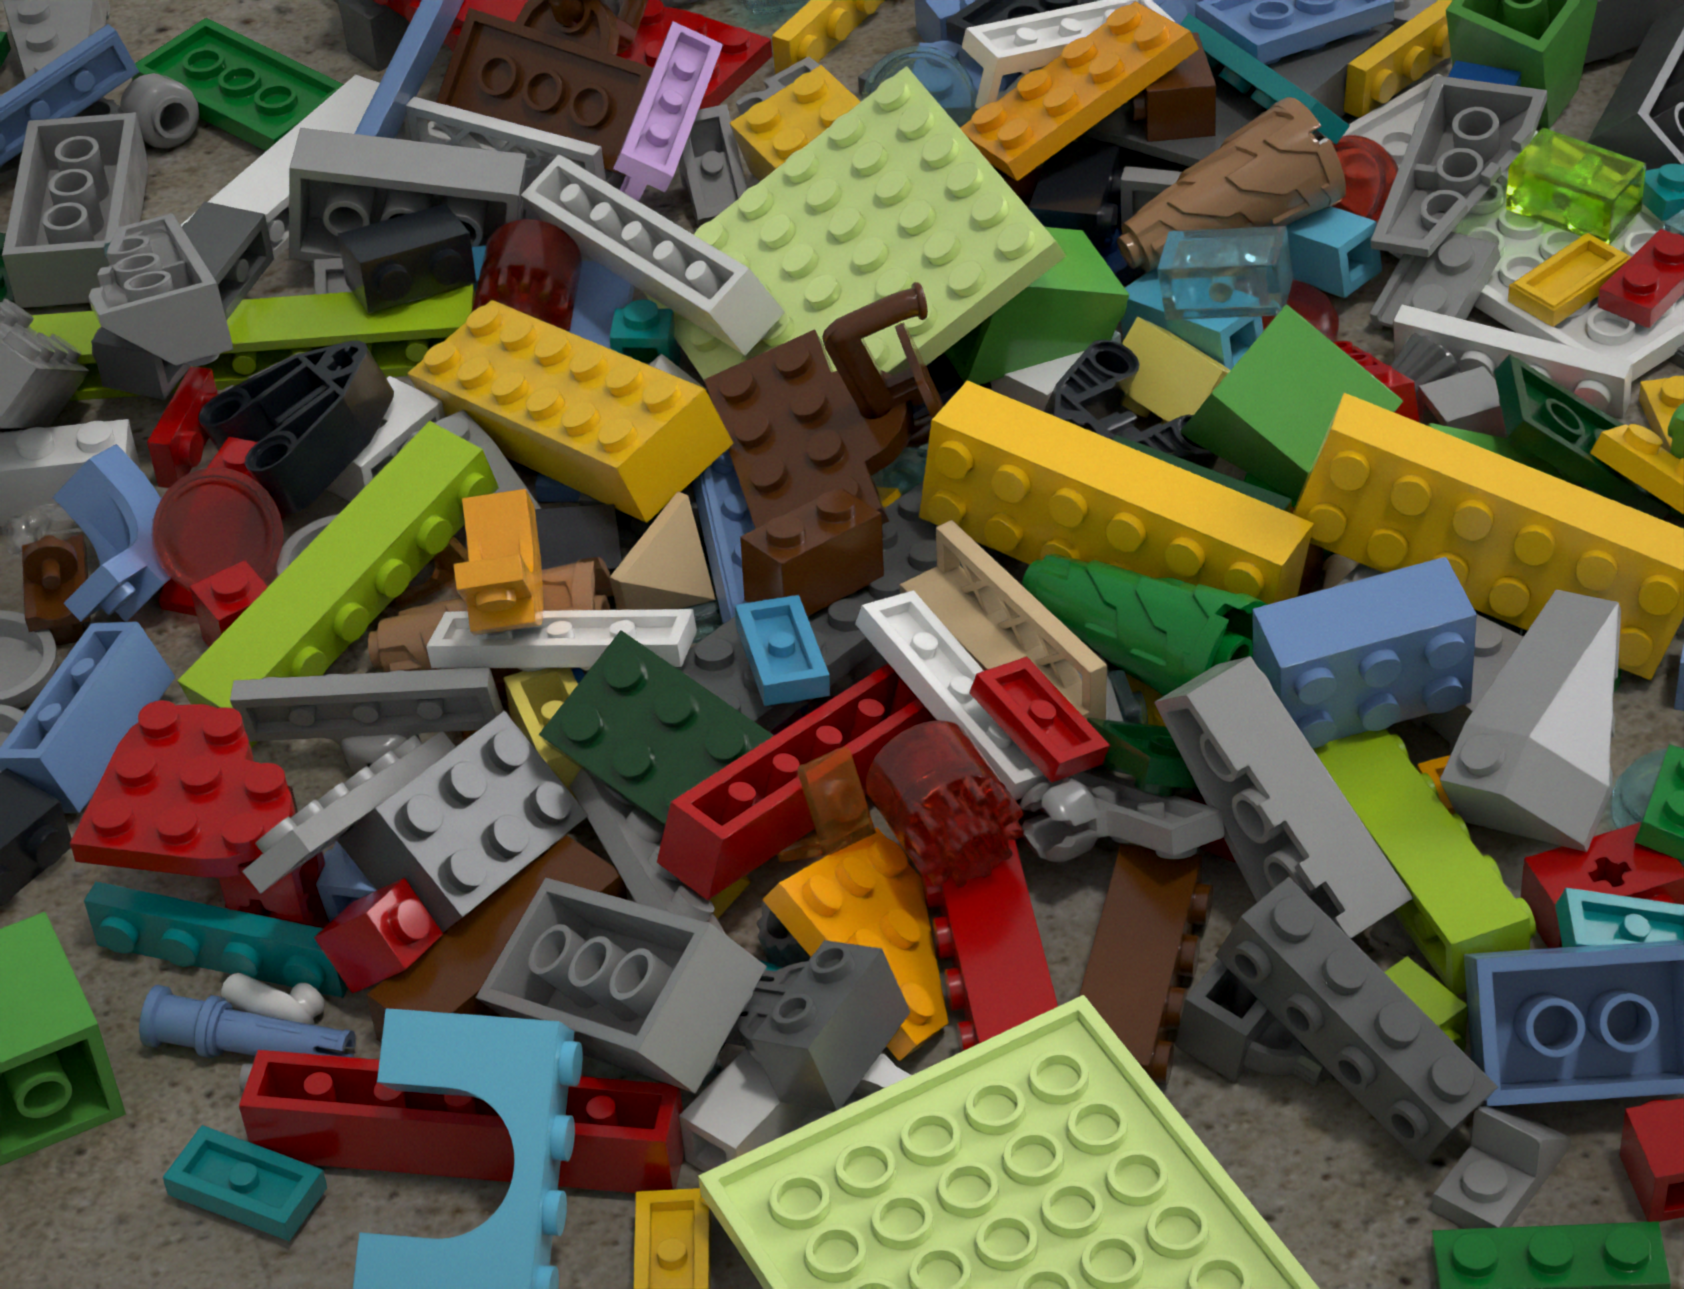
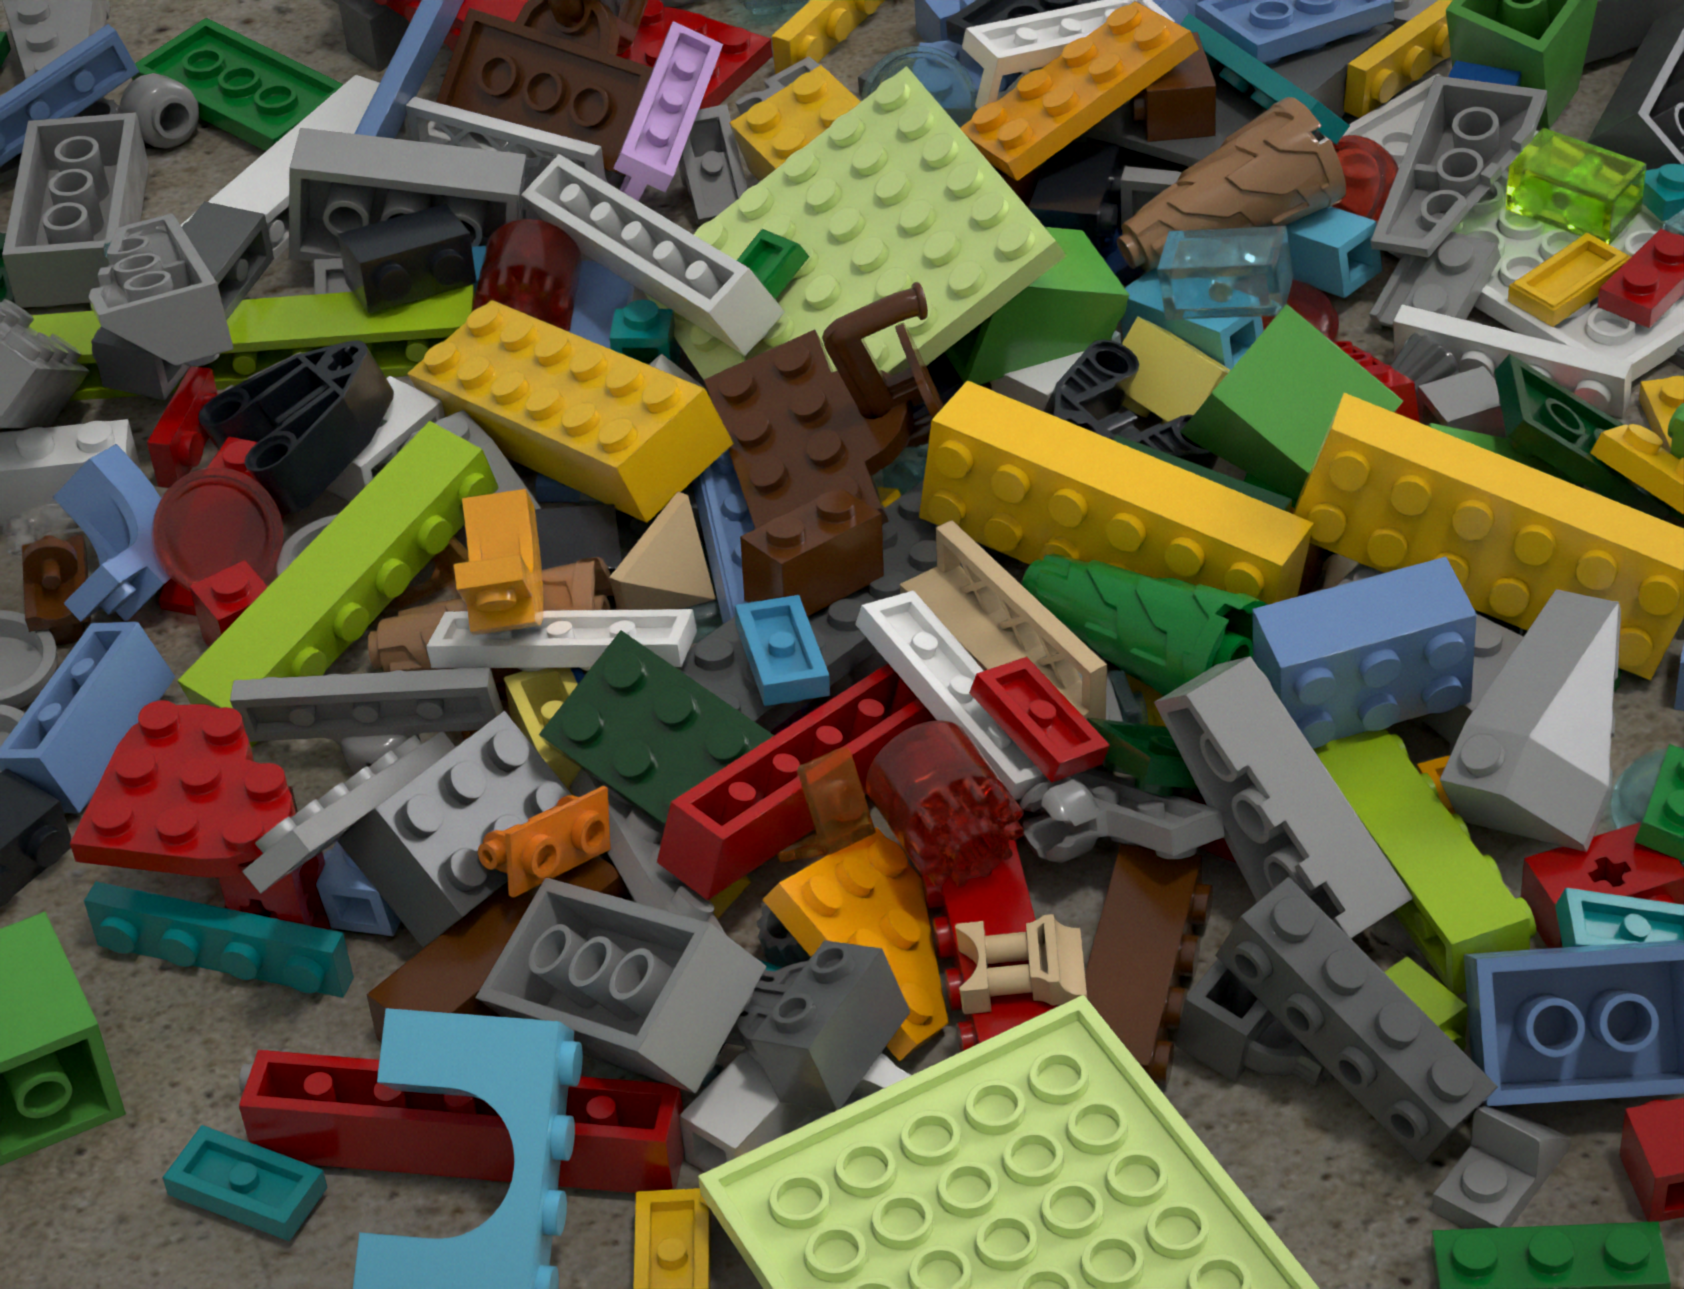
(216, 1027): medium blue pin -> none
(261, 999): white arm -> none
(378, 935): red brick -> none
(550, 841): none -> orange hinge
(773, 260): none -> green tile
(1053, 970): none -> tan piece

